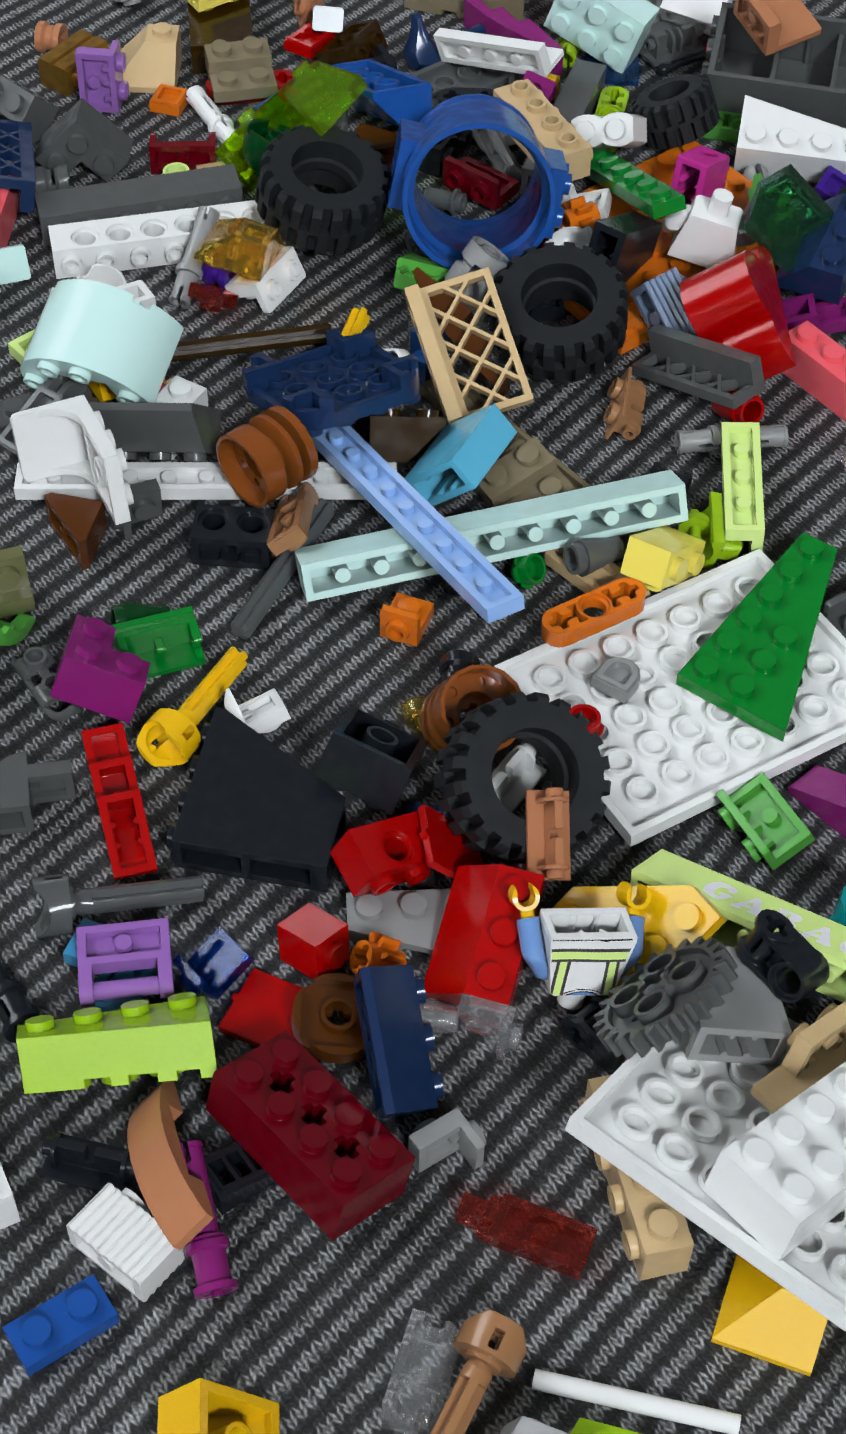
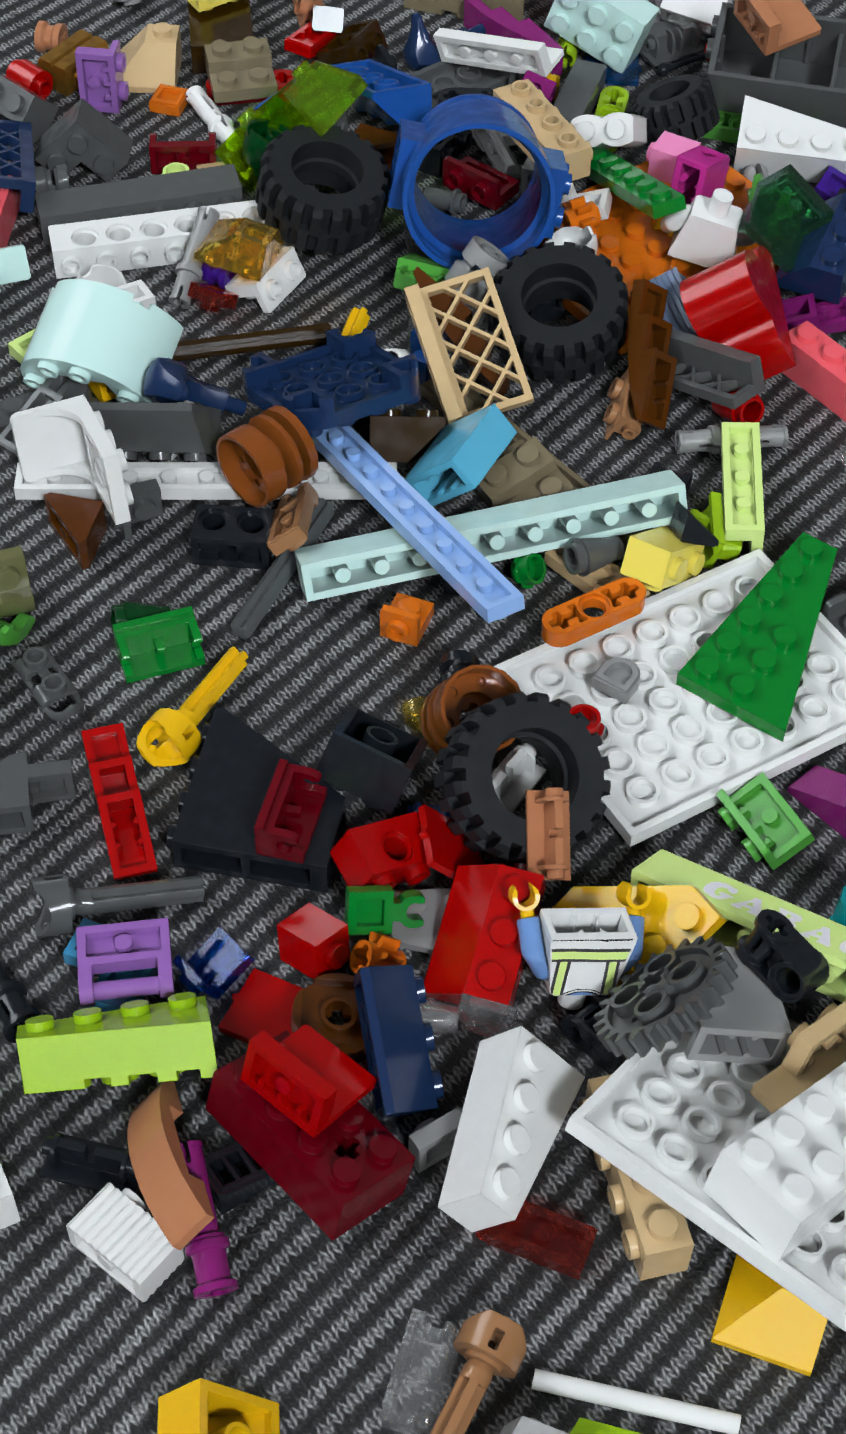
(31, 76): none -> red brick
(61, 1325): blue plate -> none
(96, 674): magenta brick -> none
(170, 383): none -> dark blue animal
(261, 713): white plate -> none
(289, 813): none -> dark red hinge
(305, 1077): none -> red bracket
(376, 909): none -> green plate
(506, 1127): none -> white wedge
(626, 241): black slope -> none
(648, 358): none -> reddish brown slope
(664, 153): none -> bright pink brick
(690, 529): none -> black slope

